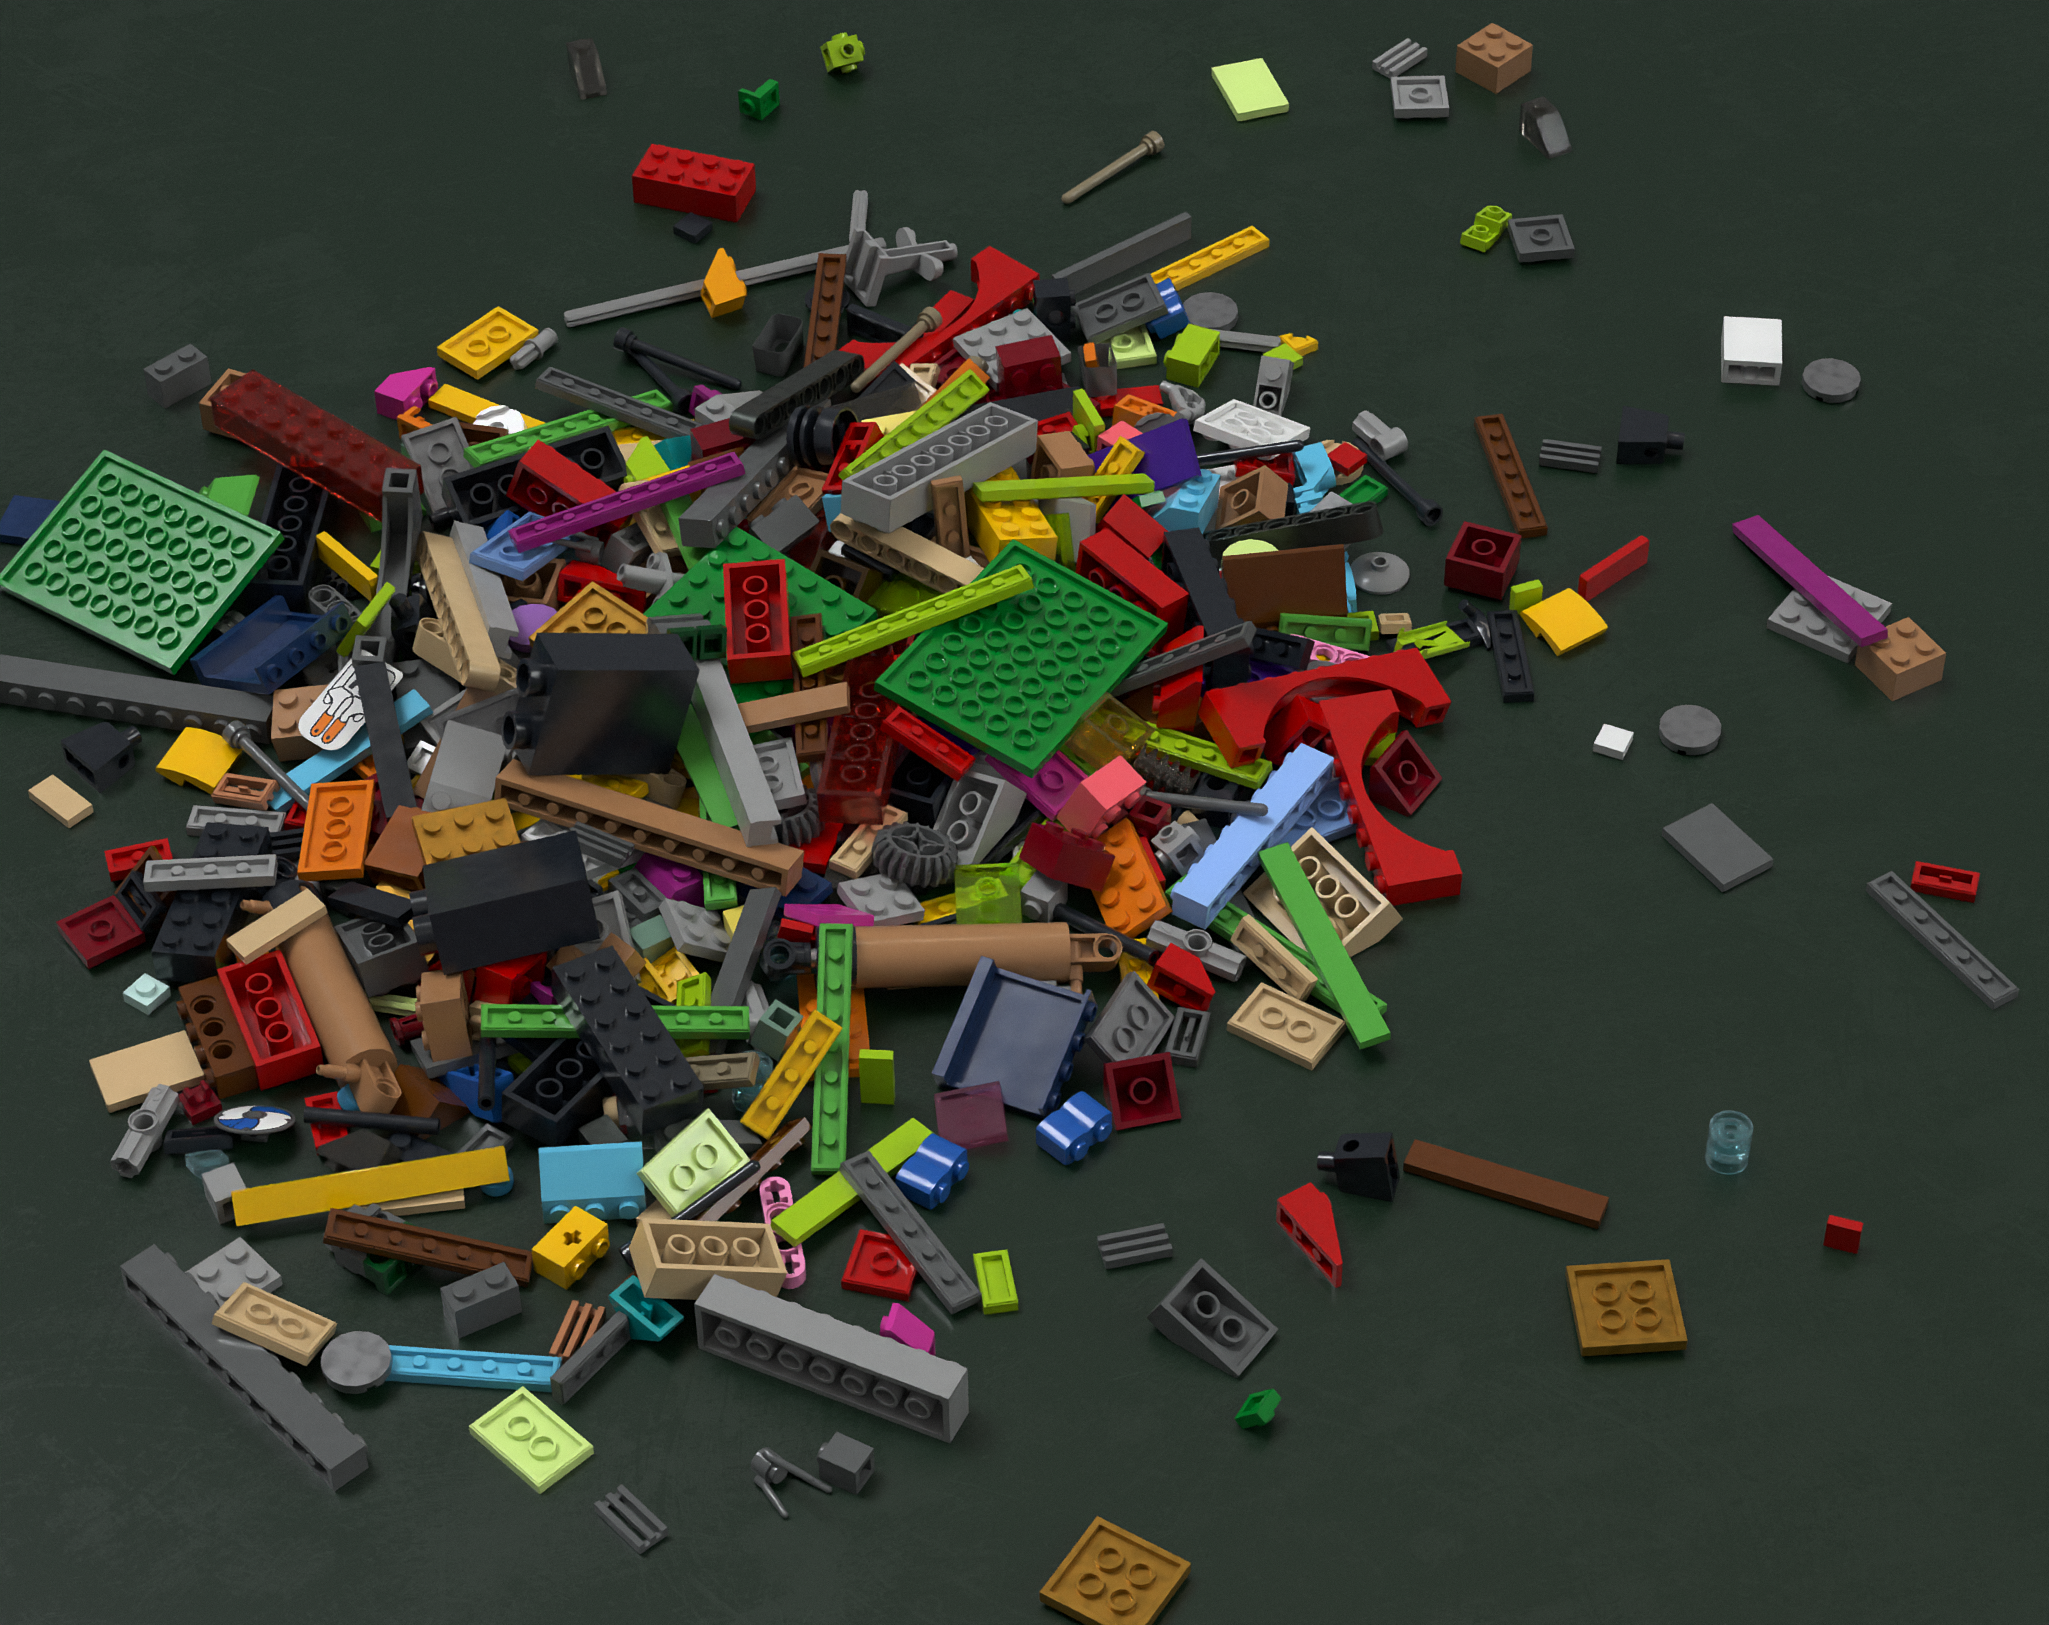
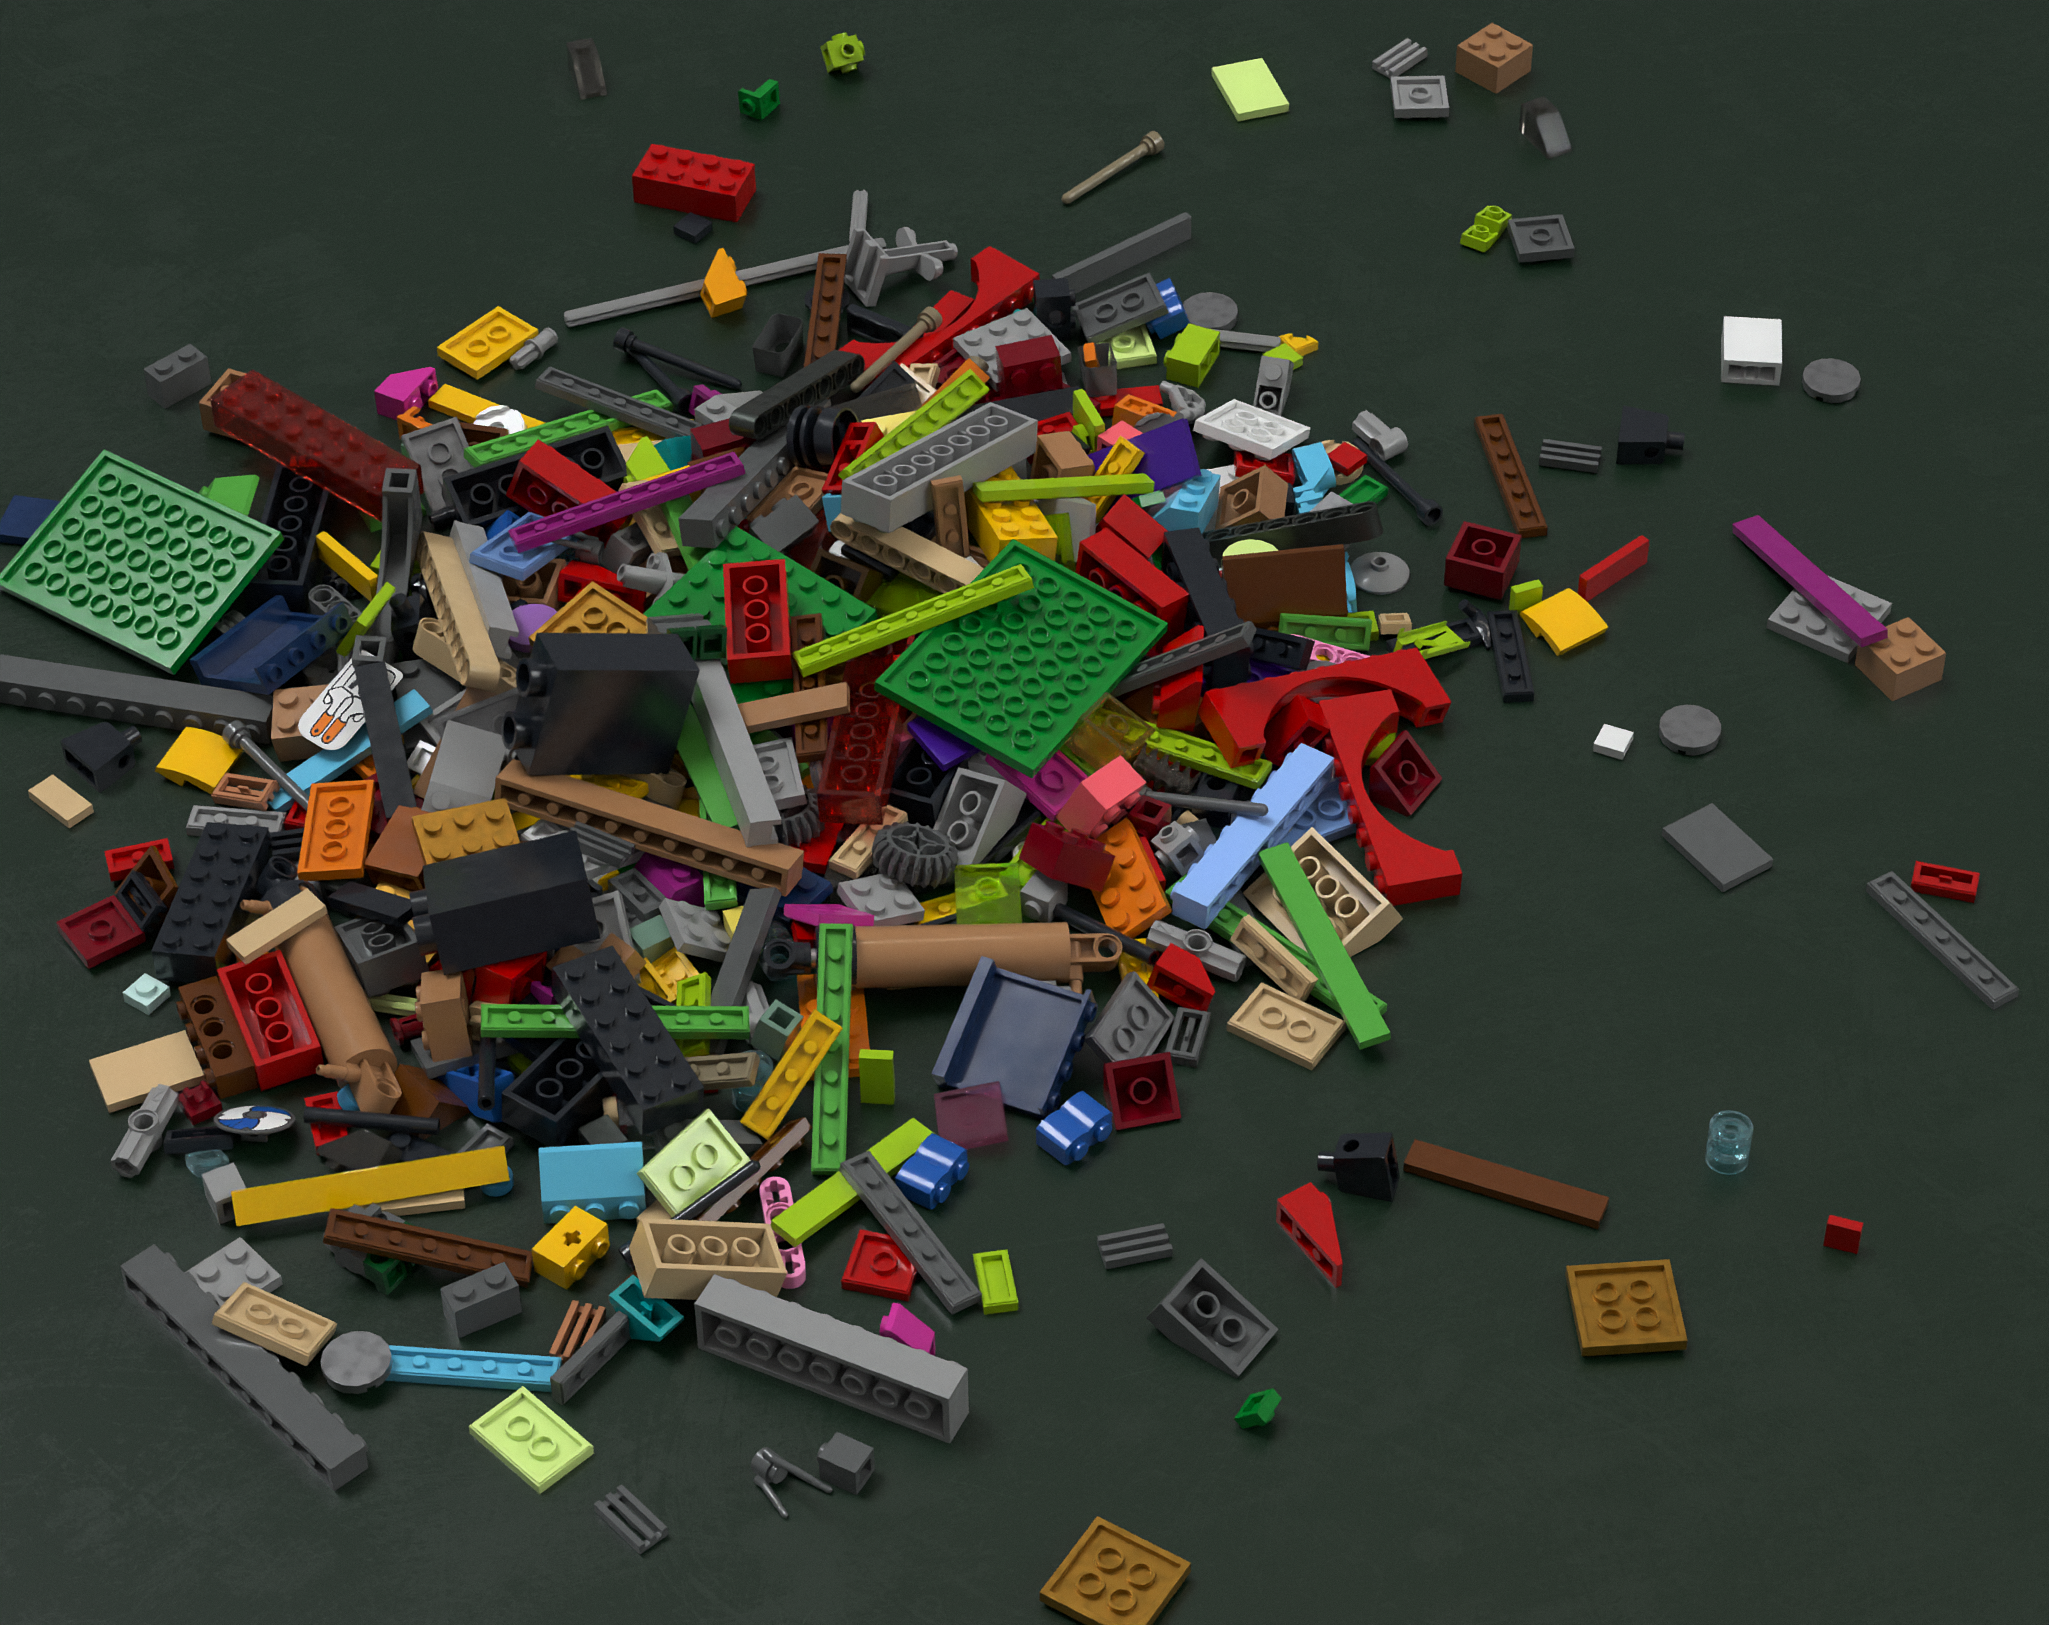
(210, 873): light grey plate -> none
(795, 931): red tile -> none
(928, 743): red tile -> none
(1213, 258): yellow tile -> none
(1250, 452): black piece -> none

